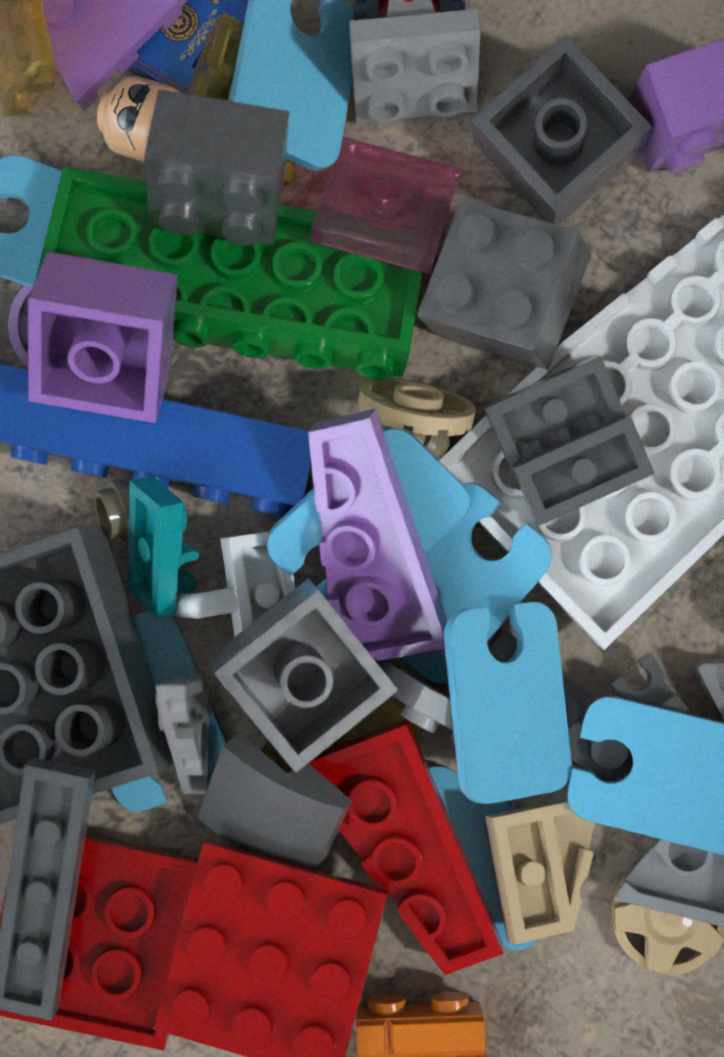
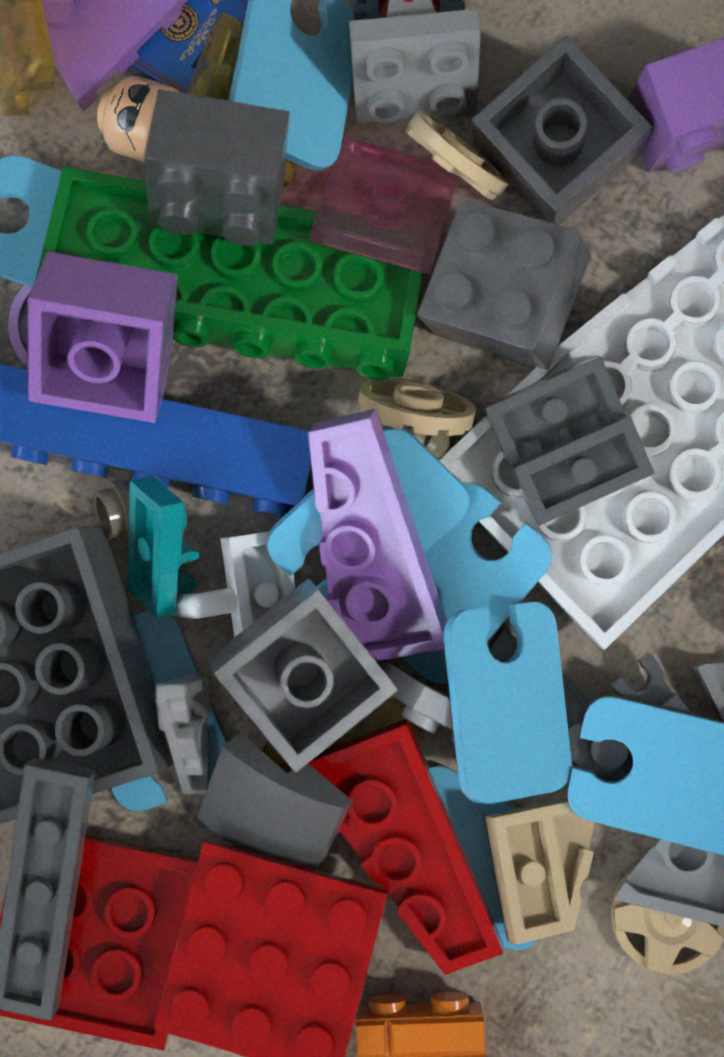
(457, 155): none -> tan wheel

